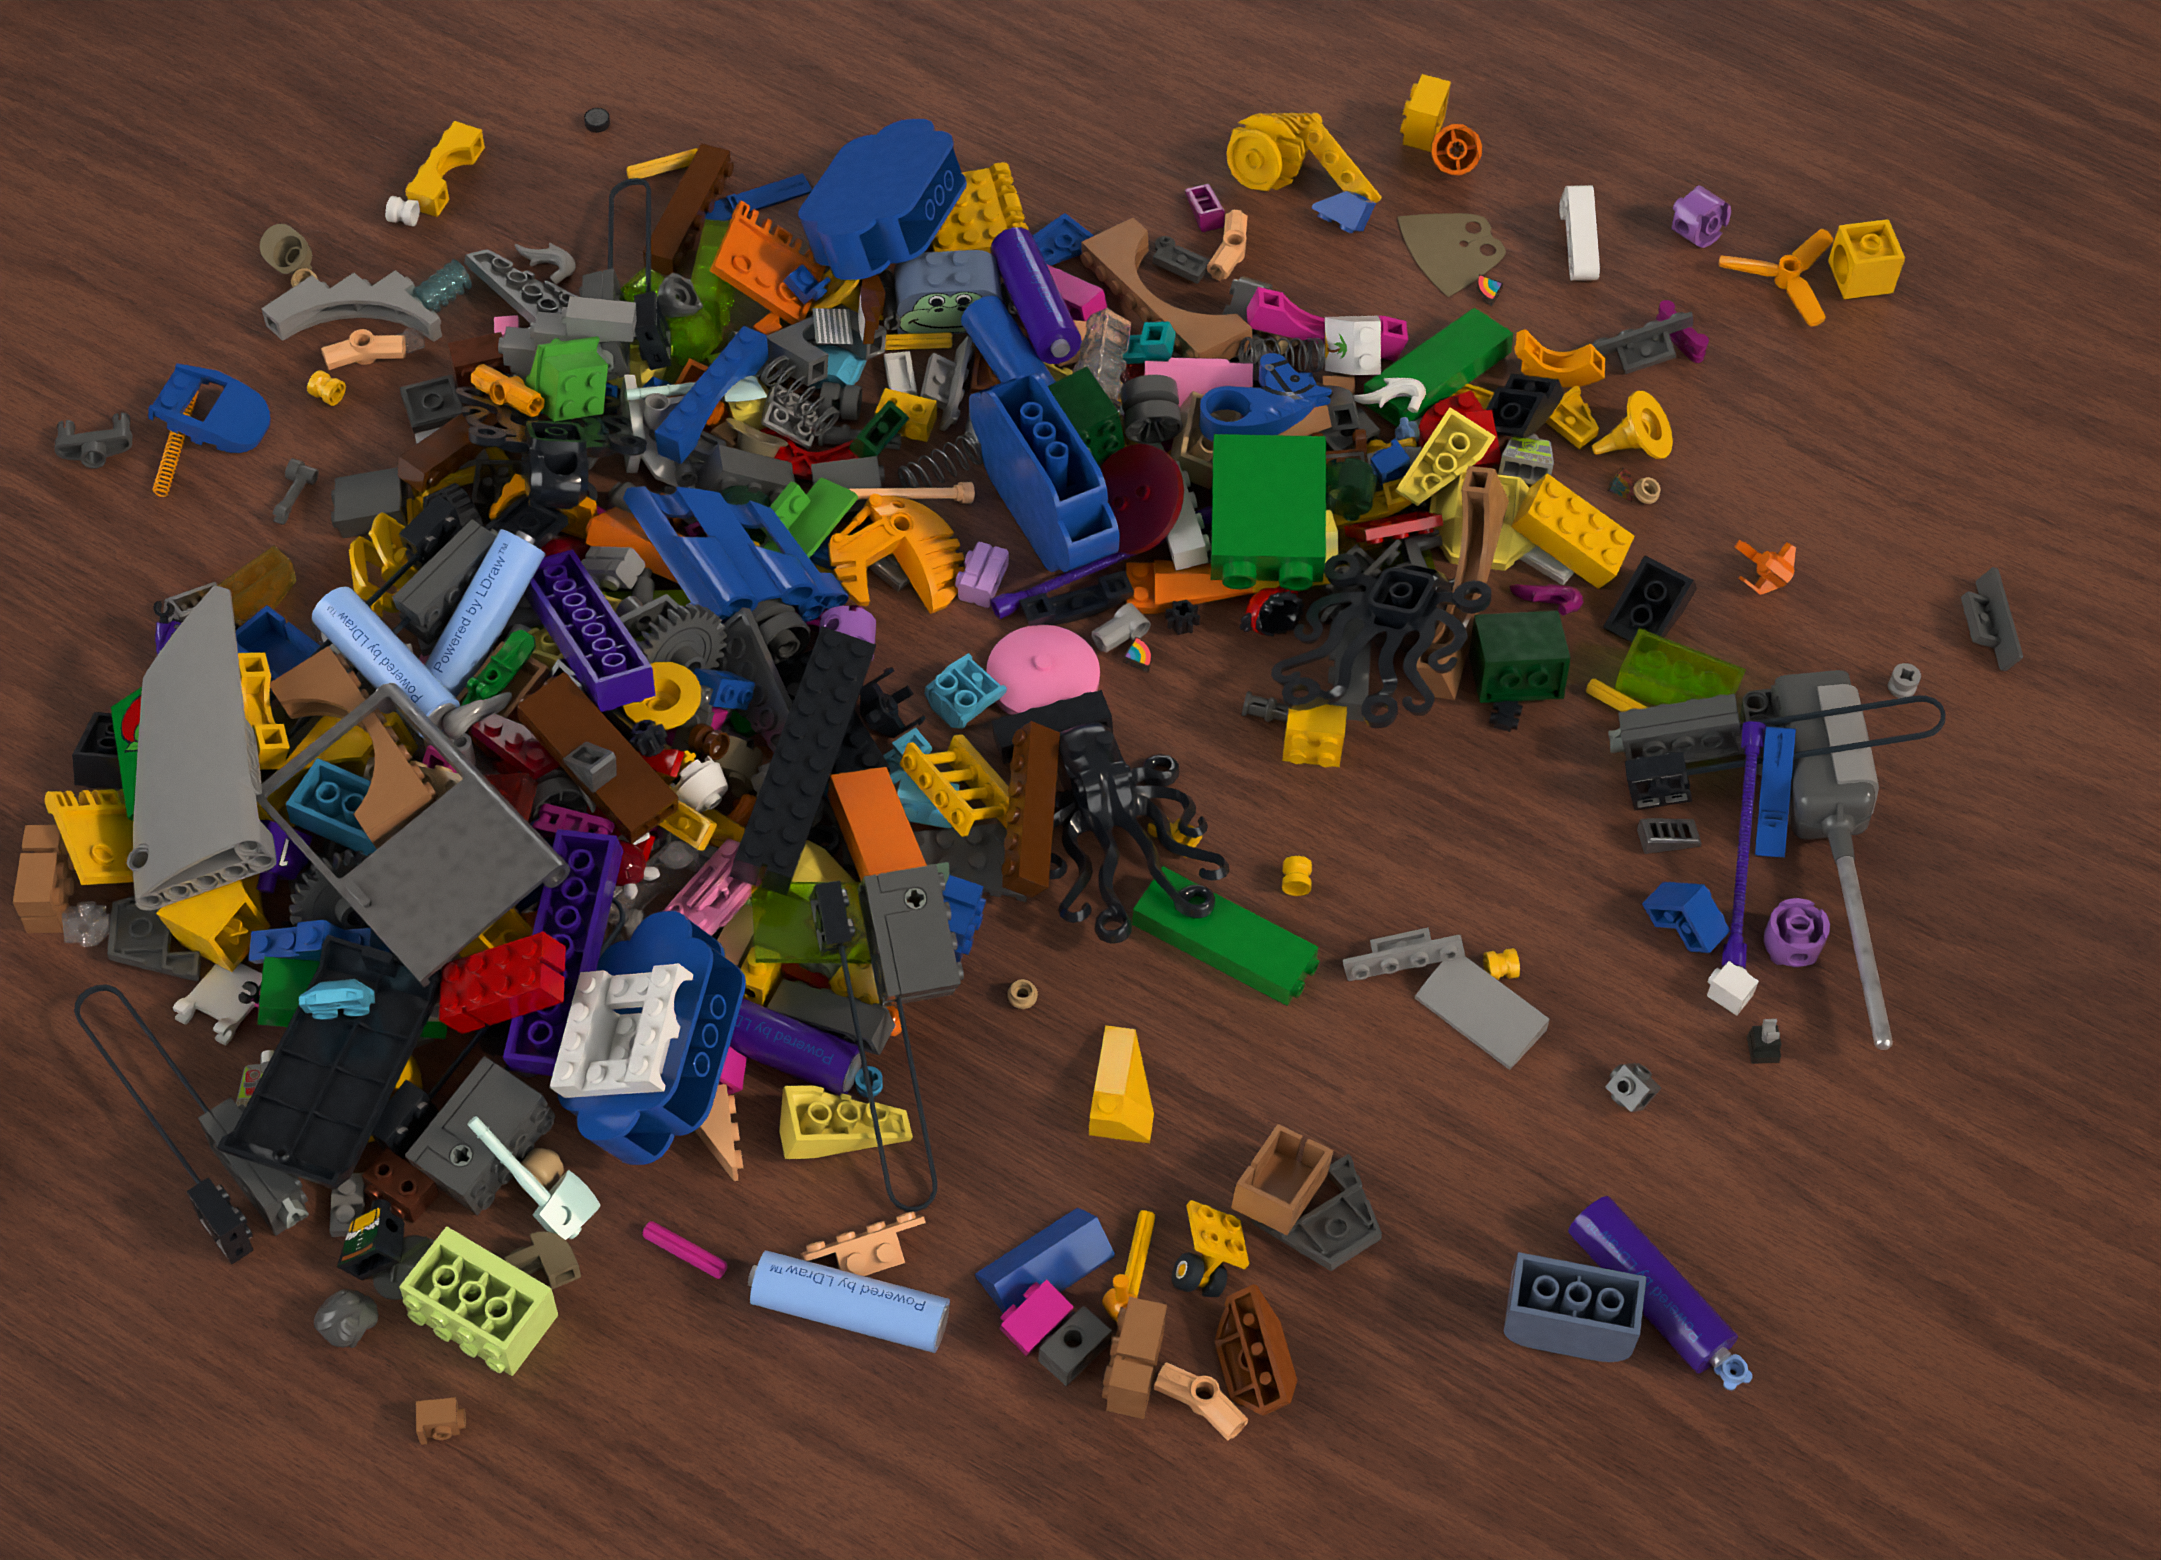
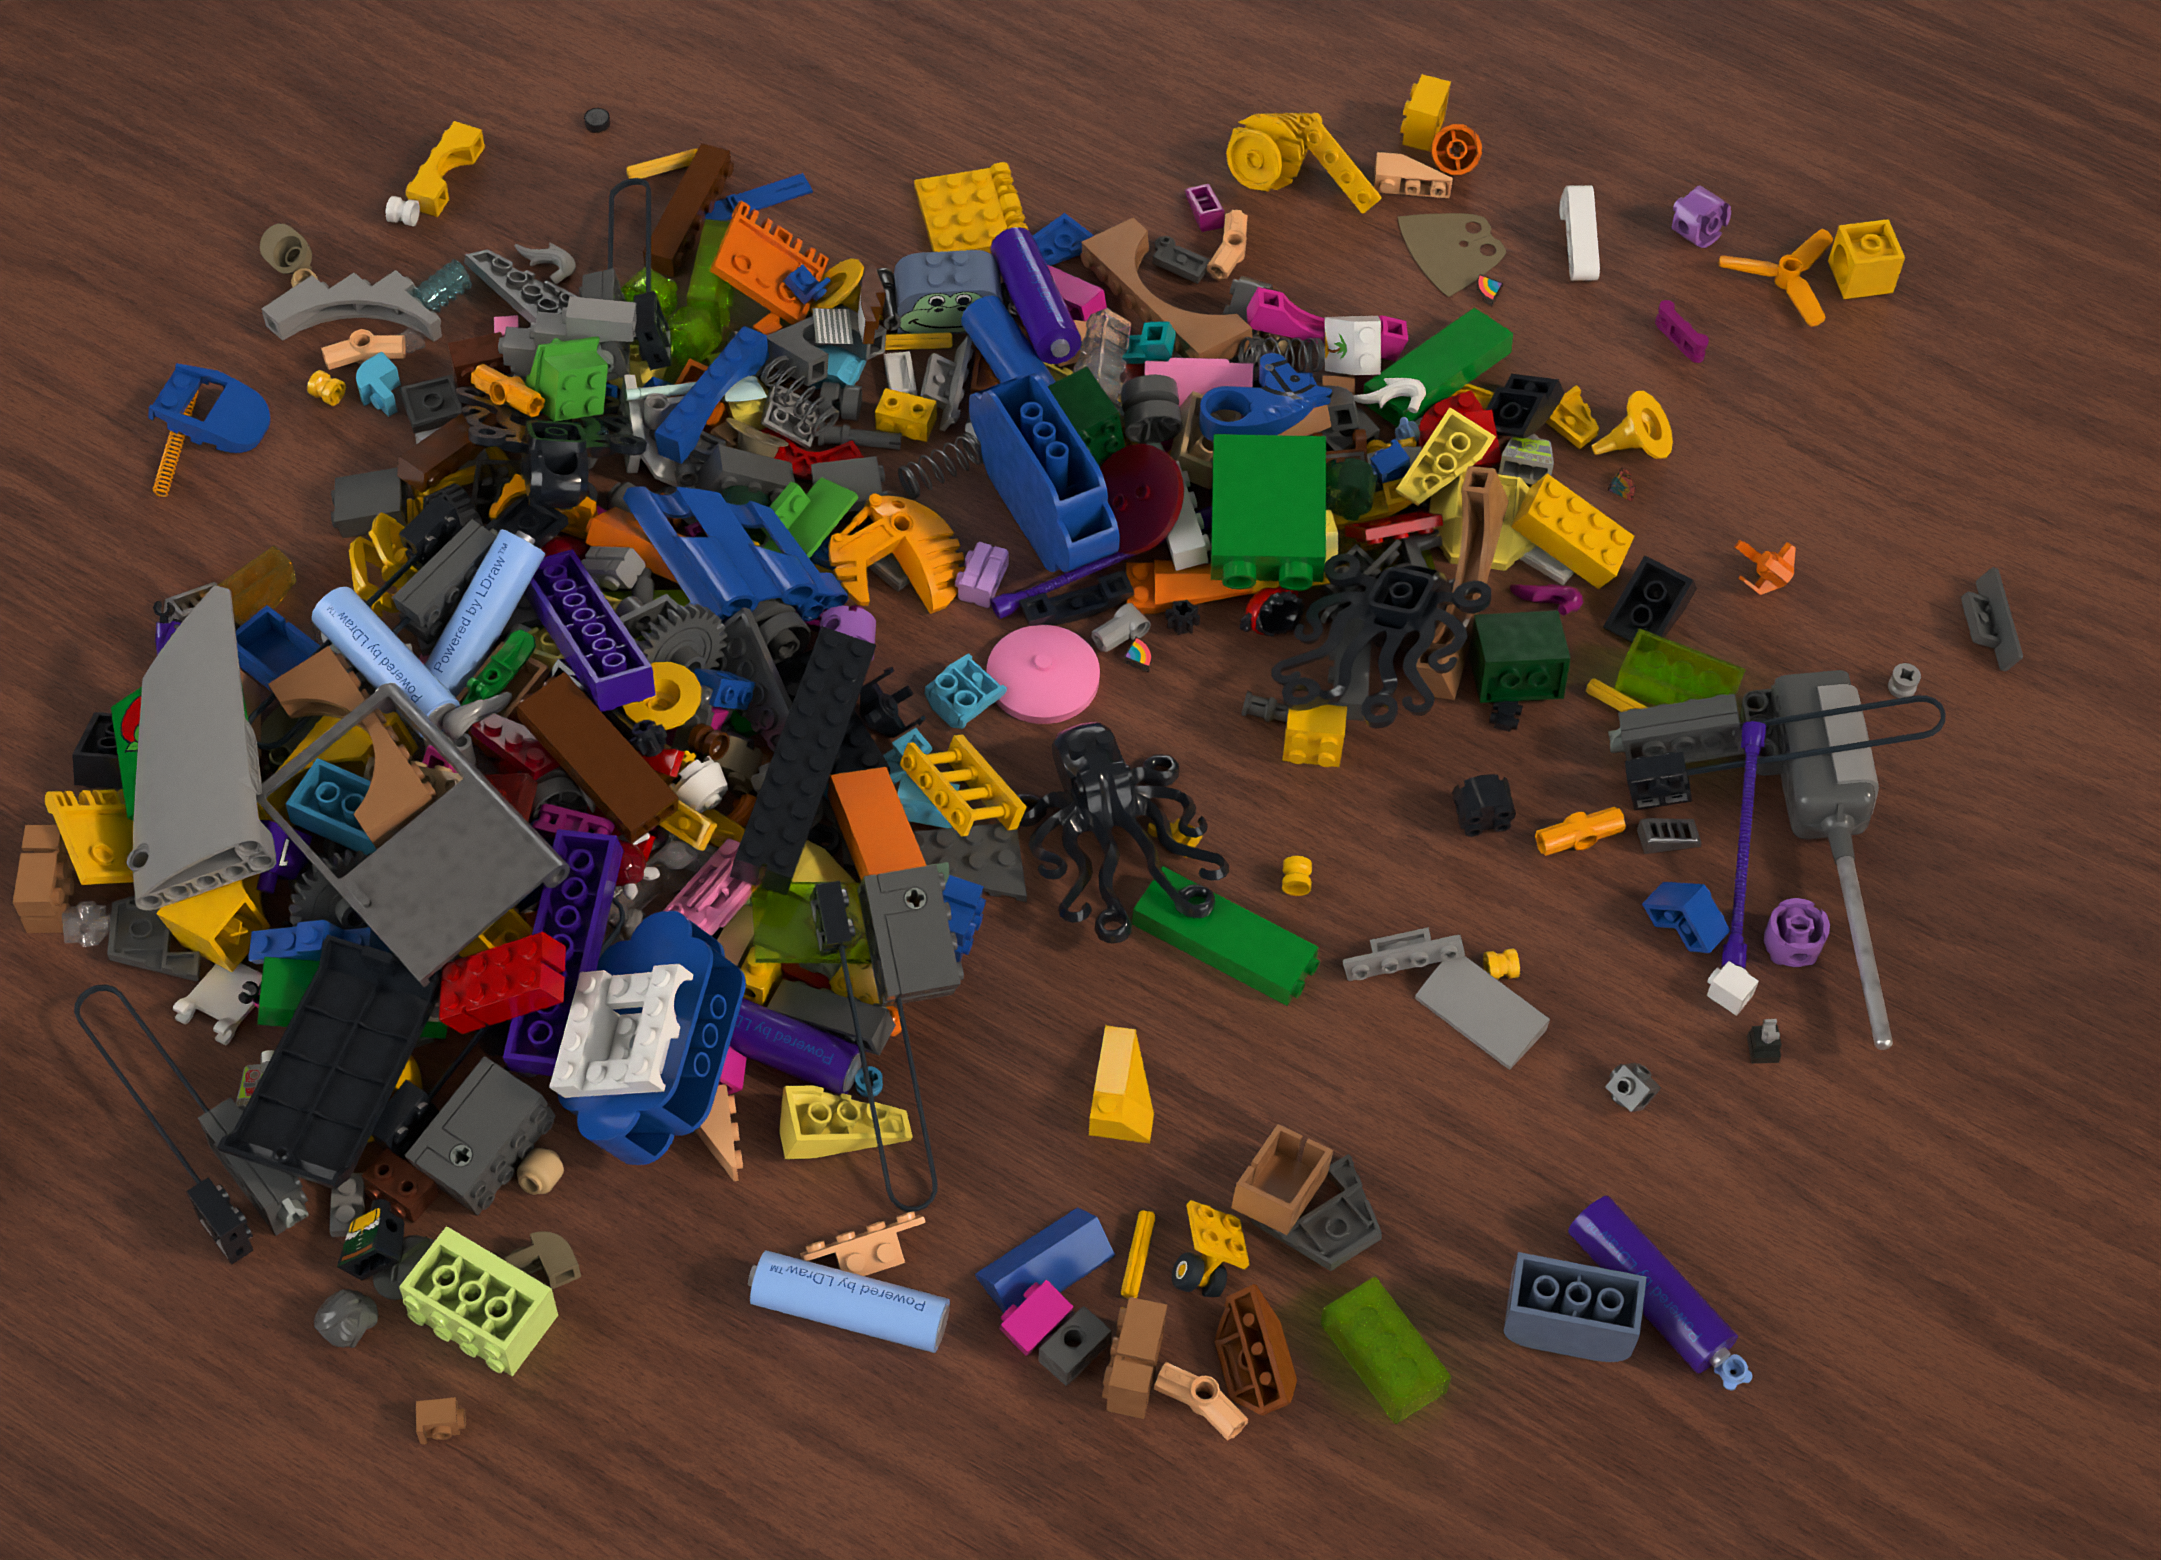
(94, 446): dark grey connector -> none
(270, 737): yellow arch -> none
(300, 474): dark grey brick -> none
(328, 997): medium azure slope -> none
(376, 380): none -> medium azure brick
(559, 1210): light aqua piece -> none
(592, 765): dark grey slope -> none
(684, 1249): dark pink axle -> none
(687, 302): dark grey hair -> none
(879, 431): dark green brick -> none
(882, 199): blue brick -> none
(963, 492): light nougat piece -> none
(1022, 987): tan plate -> none
(1030, 809): reddish brown brick -> none
(1056, 716): black brick -> none
(1117, 1297): light orange bar -> none
(1347, 209): blue slope -> none
(1385, 1350): none -> clear neon green brick
(1407, 176): none -> light nougat slope
(1484, 804): none -> black brick
(1571, 367): light orange arch -> none
(1580, 831): none -> light orange piece
(1645, 345): dark grey bracket -> none
(1647, 490): tan plate -> none
(1775, 791): blue piece -> none

